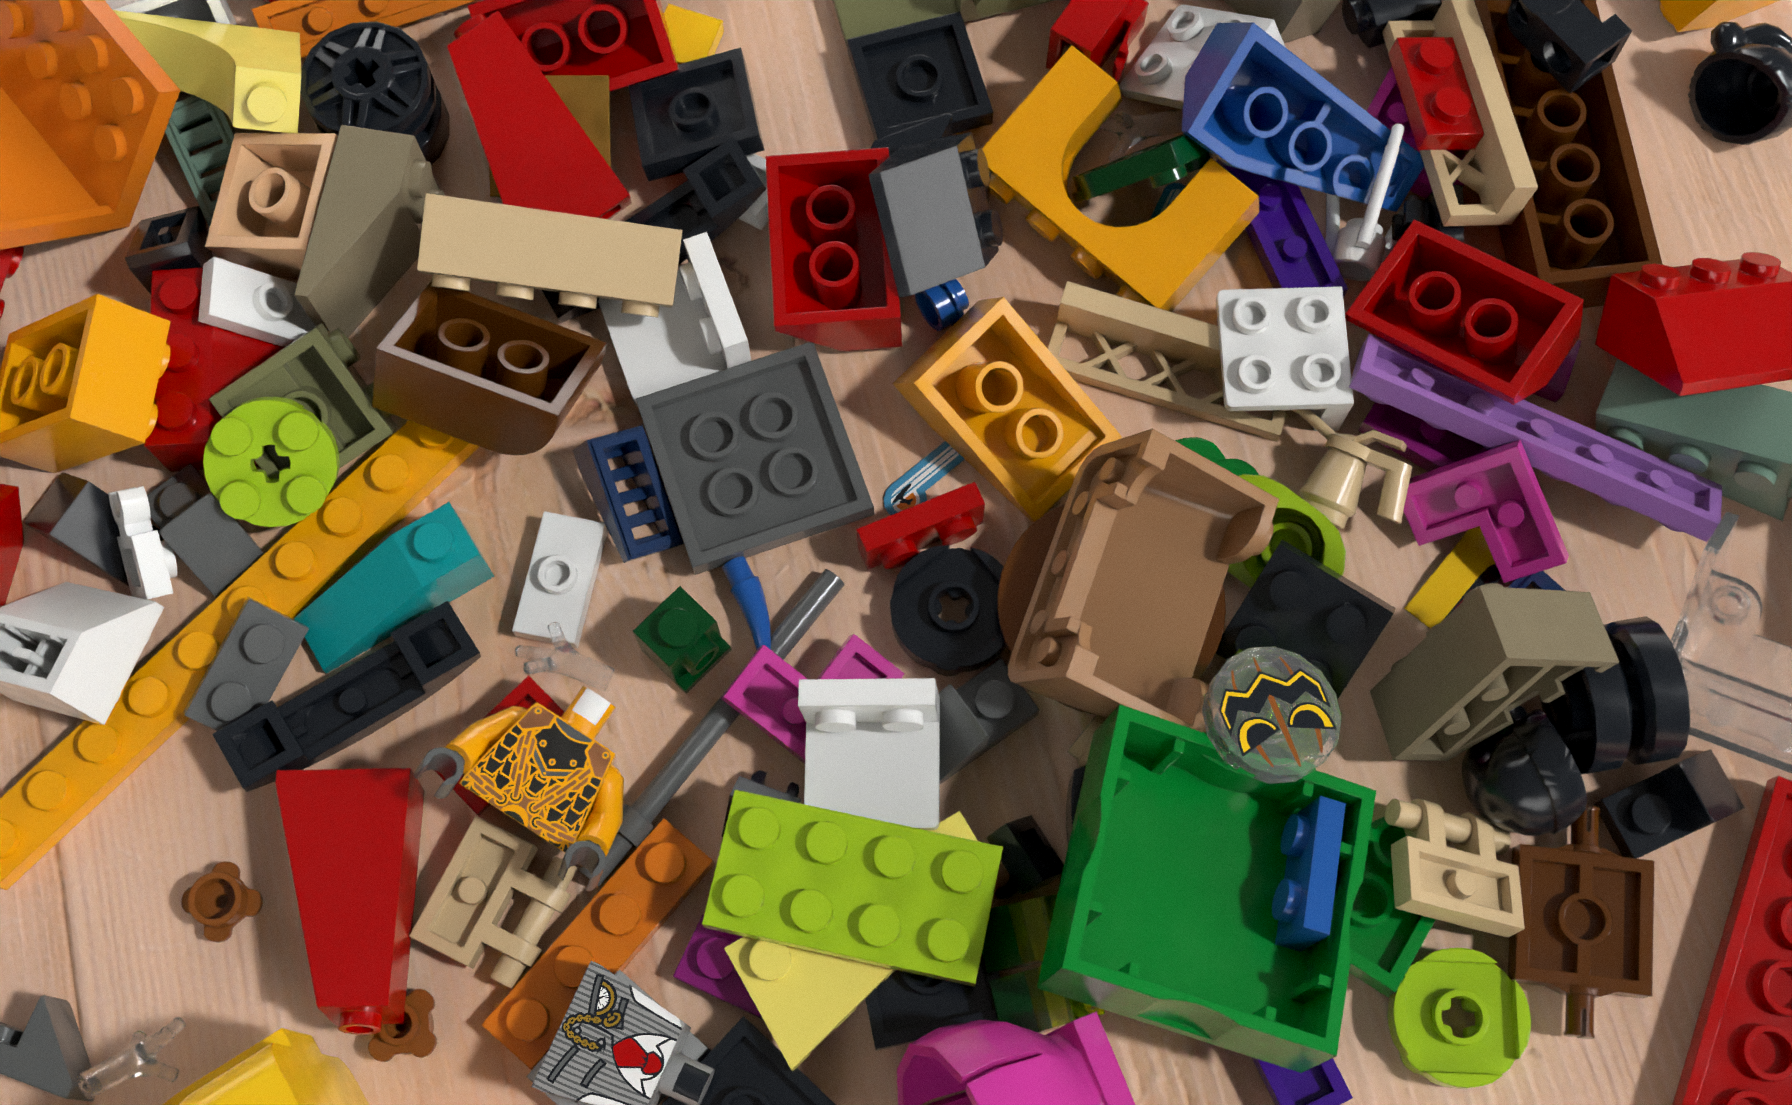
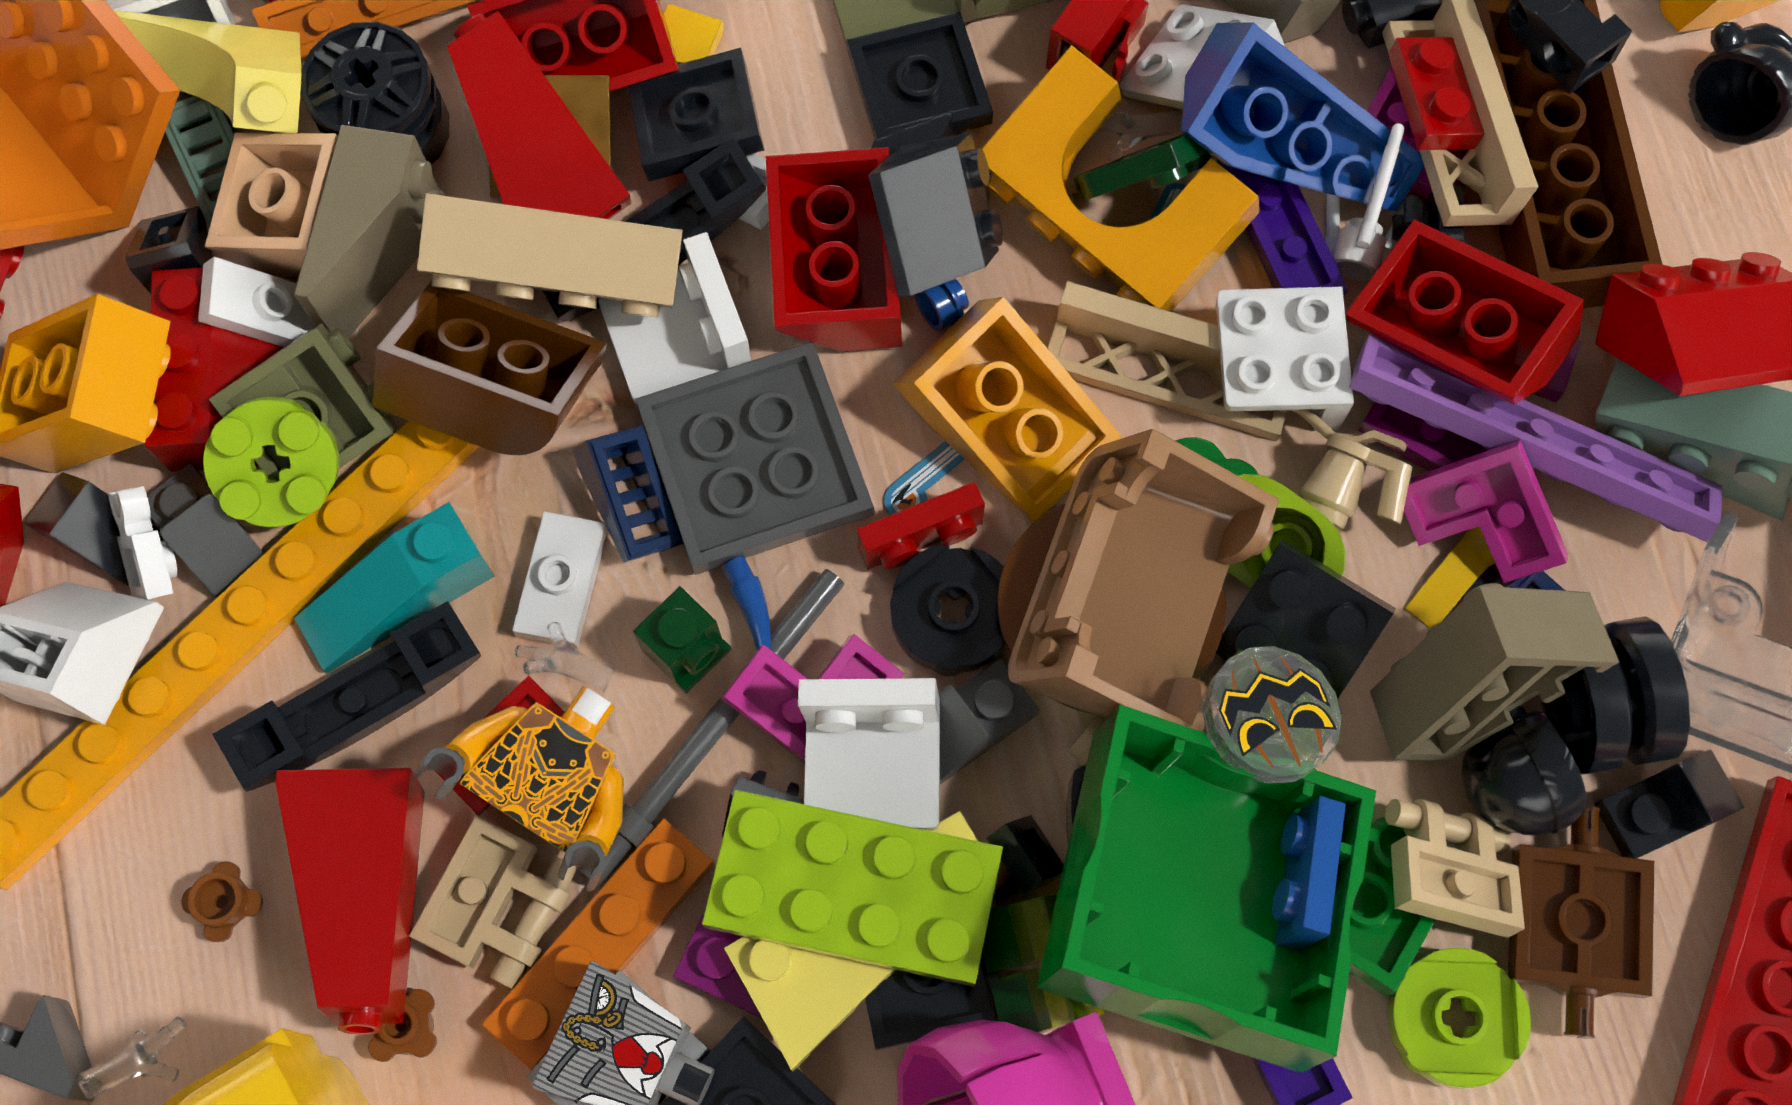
(246, 665): dark grey plate -> none

